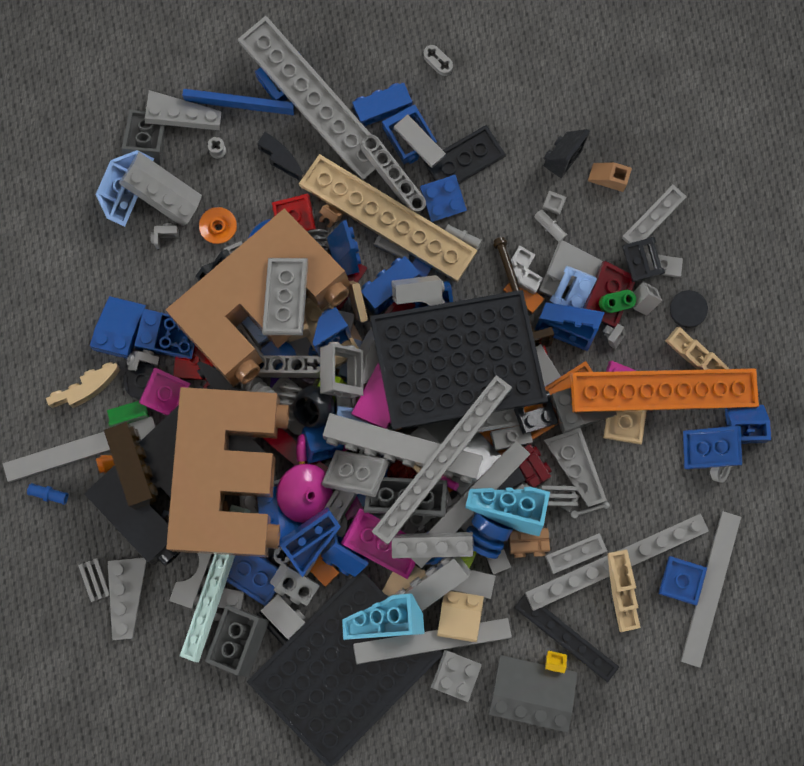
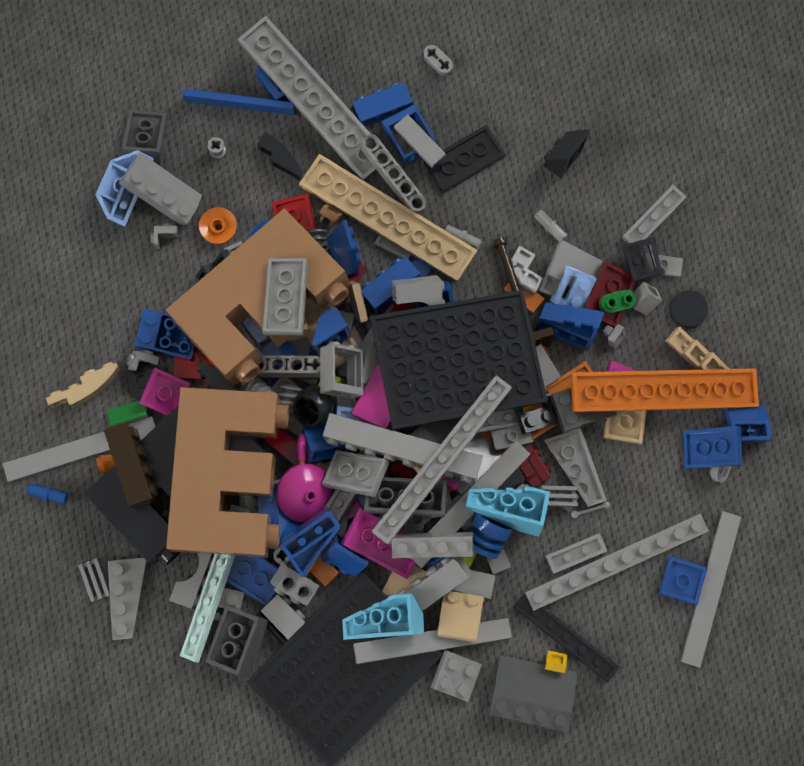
(117, 327): blue slope -> none
(177, 112): light grey wing -> none
(443, 198): blue plate -> none
(524, 543): medium nougat brick -> none
(554, 202): light grey tile -> none
(610, 175): medium nougat slope -> none
(623, 590): tan slope -> none

